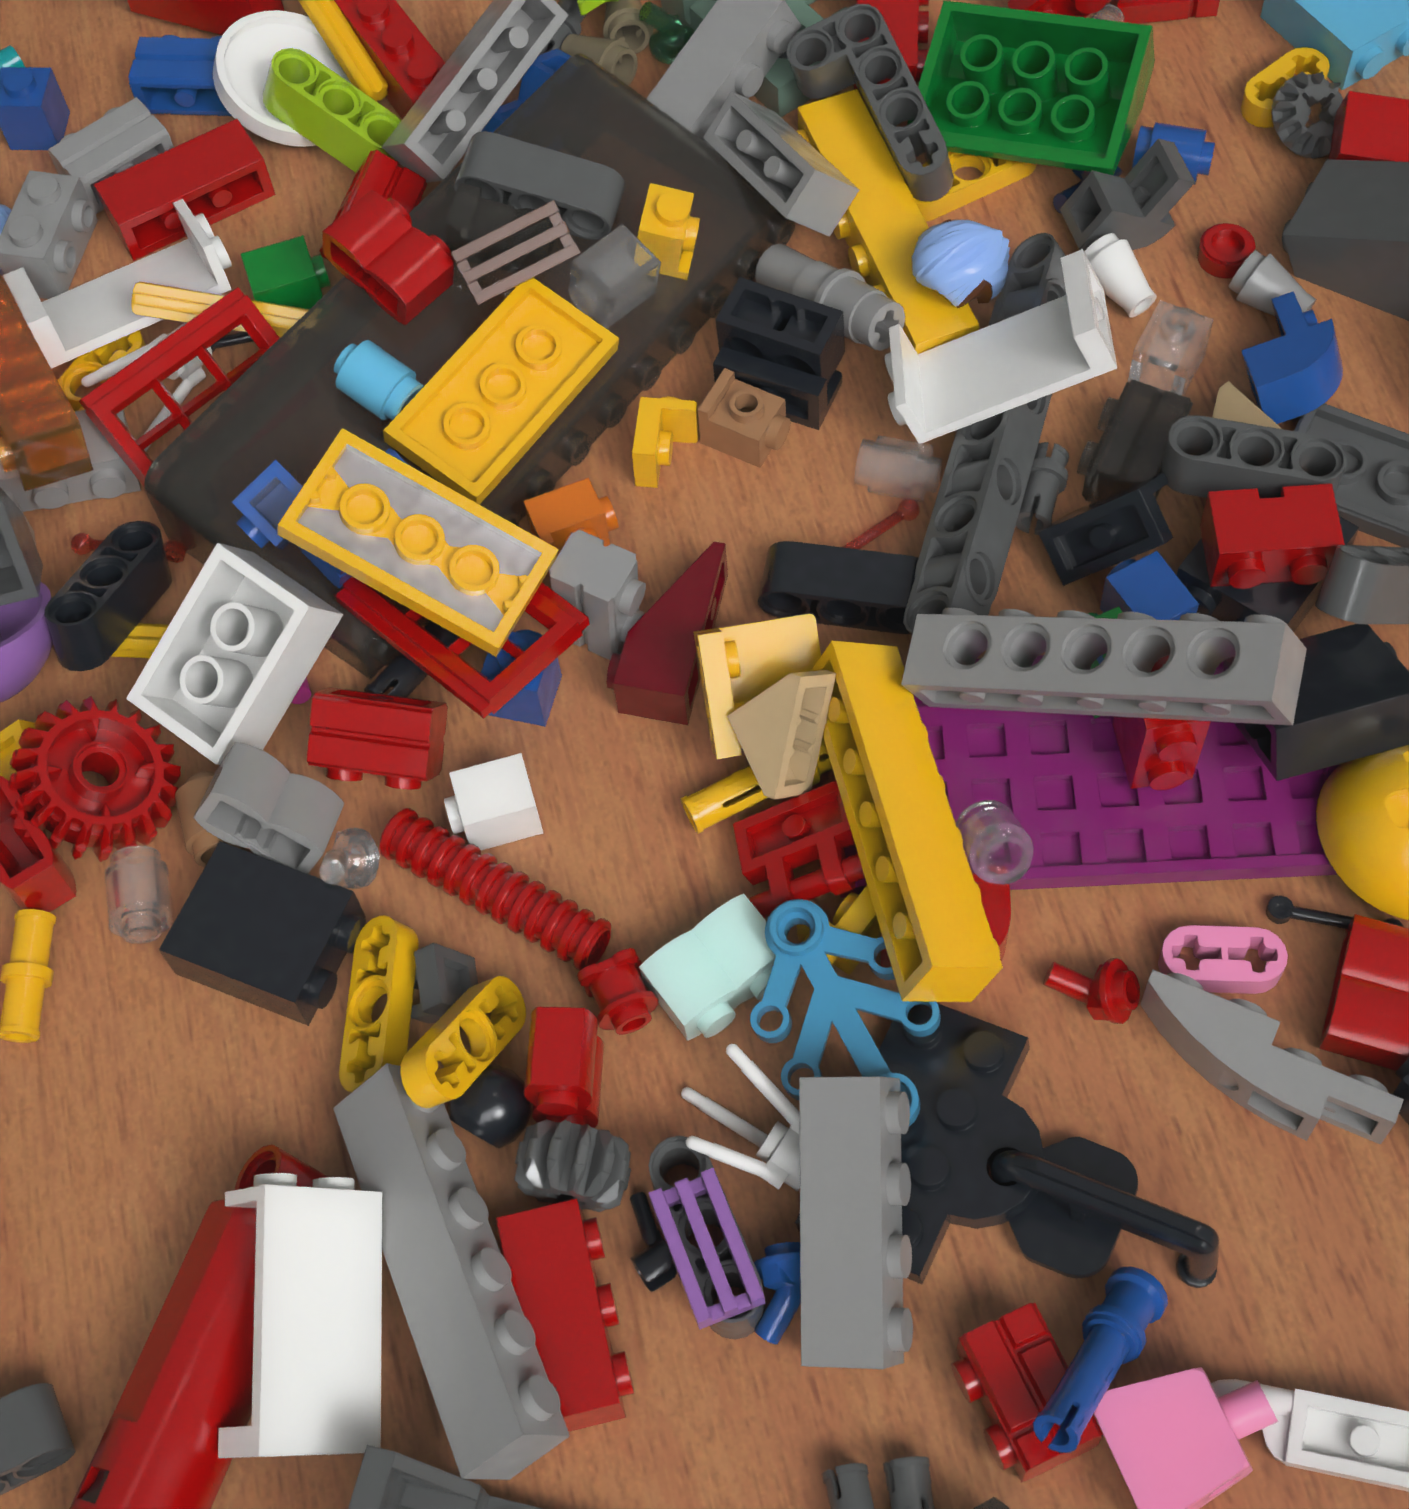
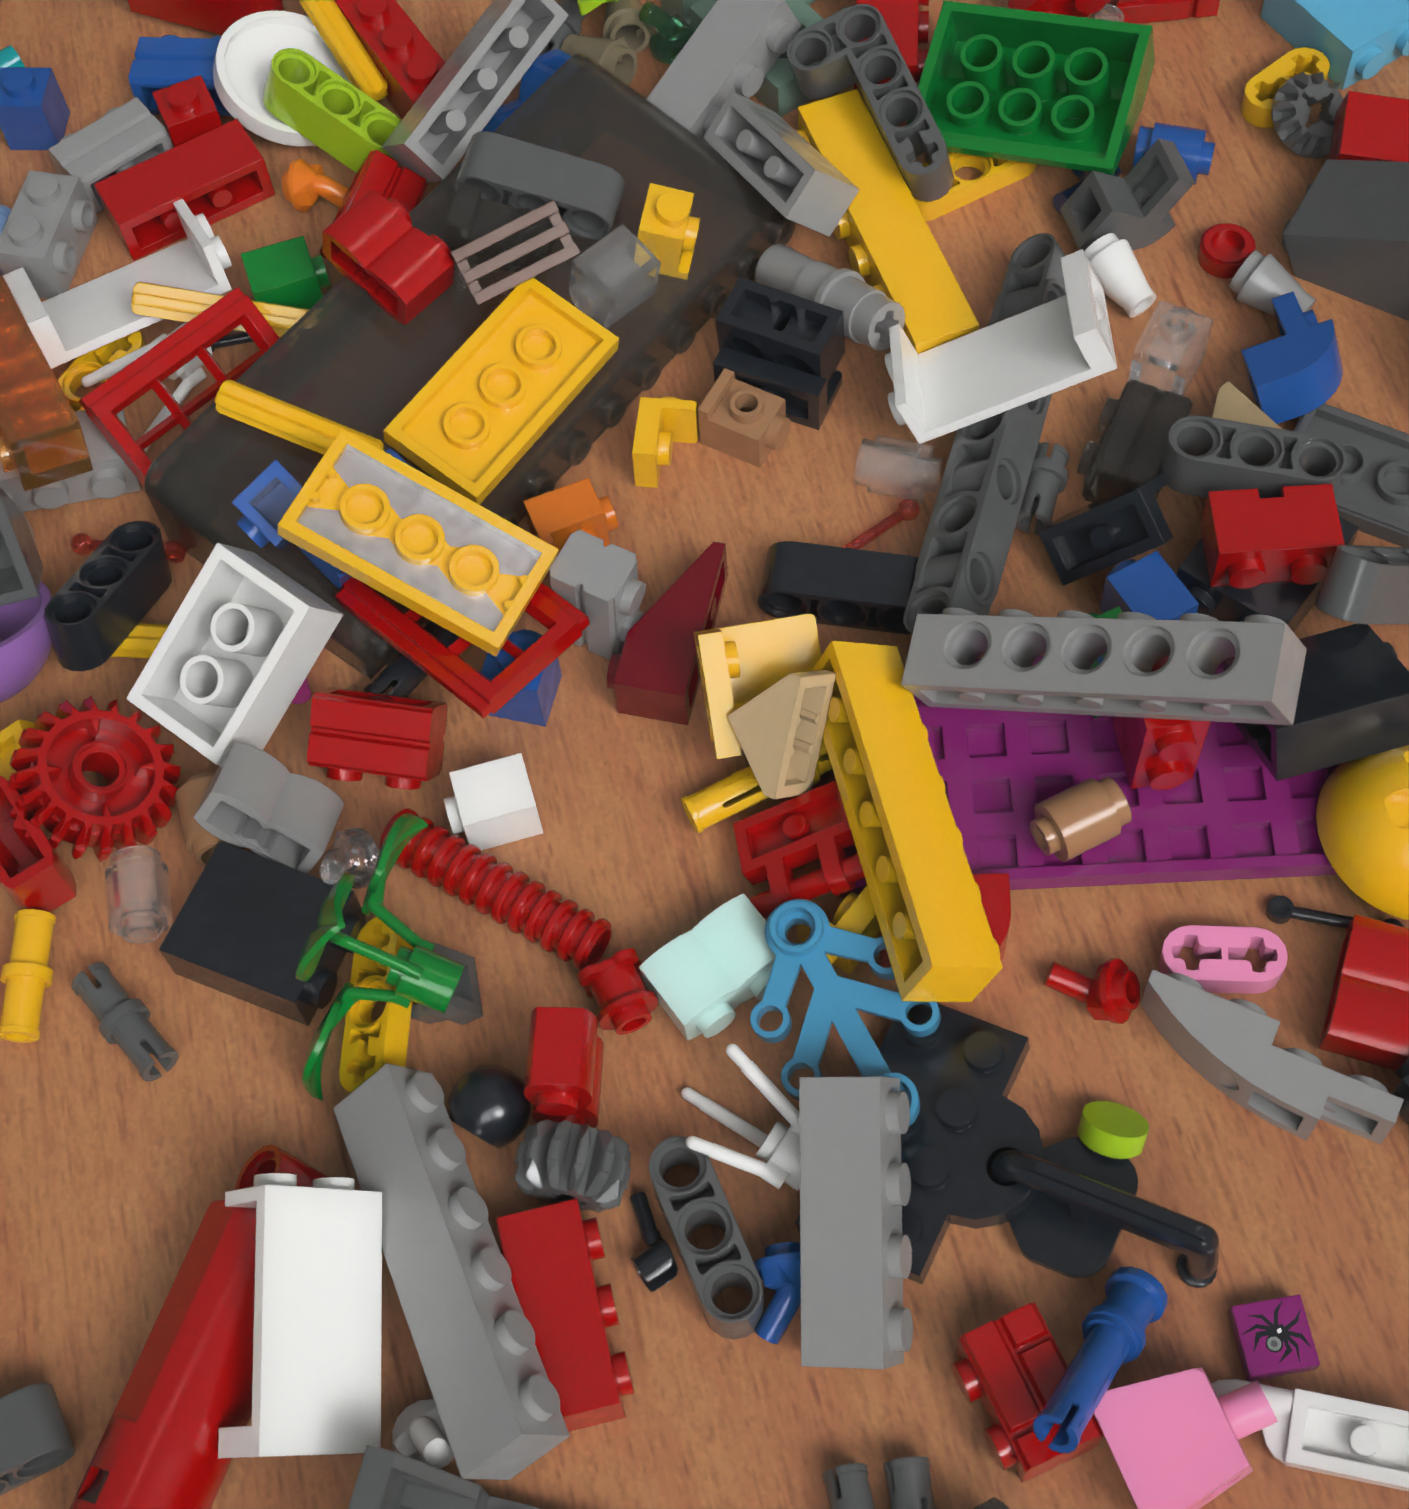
(124, 1021): none -> dark grey pin
(187, 110): none -> red brick
(281, 418): none -> yellow axle
(306, 182): none -> orange plate
(375, 379): medium azure brick -> none
(416, 973): none -> green plant
(422, 1435): none -> white plate
(445, 1045): yellow beam -> none
(686, 1193): medium lavender tile -> none
(962, 261): light blue hair -> none
(995, 842): clear brick -> none
(1080, 818): none -> medium nougat brick
(1112, 1129): none -> lime tile
(1273, 1338): none -> magenta tile

